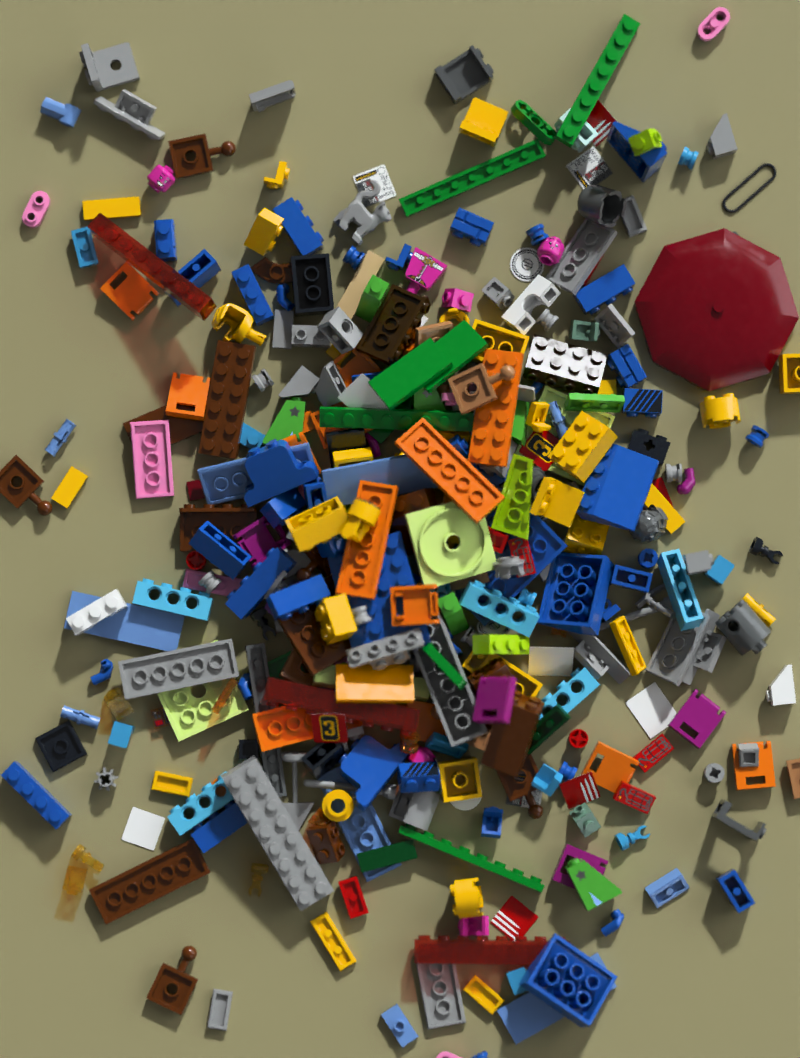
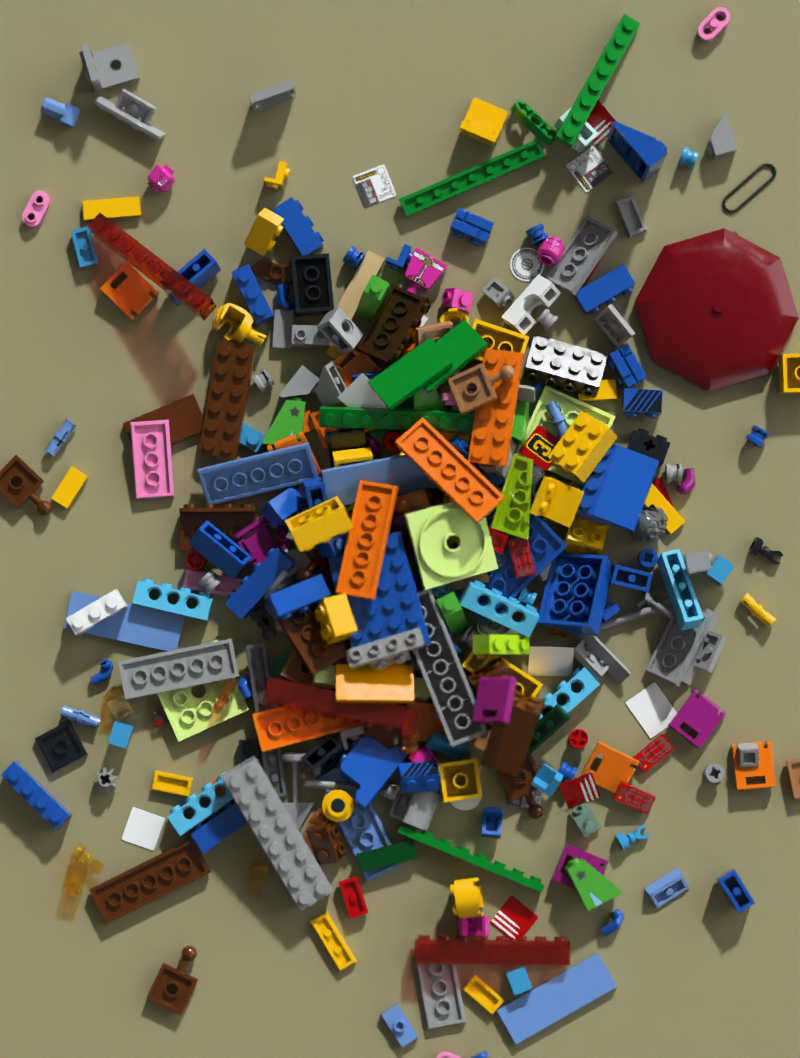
(165, 239): blue brick -> none
(188, 391): orange container -> none
(195, 490): dark red piece -> none
(198, 145): reddish brown plate -> none
(220, 1009): light grey tile -> none
(275, 471): blue brick -> none
(329, 728): sticker -> none
(360, 615): light grey wheel -> none
(361, 216): light grey animal -> none
(361, 516): yellow piece -> none
(388, 440): none -> red wheel
(418, 605): orange container -> none
(445, 666): green beam -> none
(464, 74): dark grey panel -> none
(509, 566): light grey piece -> none
(537, 416): yellow bracket -> none
(568, 981): blue slope -> none
(584, 330): sand green bracket -> none
(594, 402): bright green plate -> none
(601, 205): dark grey cylinder -> none
(627, 645): yellow tile -> none
(645, 141): lime bracket -> none
(719, 411): yellow brick -> none
(720, 814): dark grey panel -> none
(743, 628): dark grey cylinder -> none
(782, 689): white slope -> none

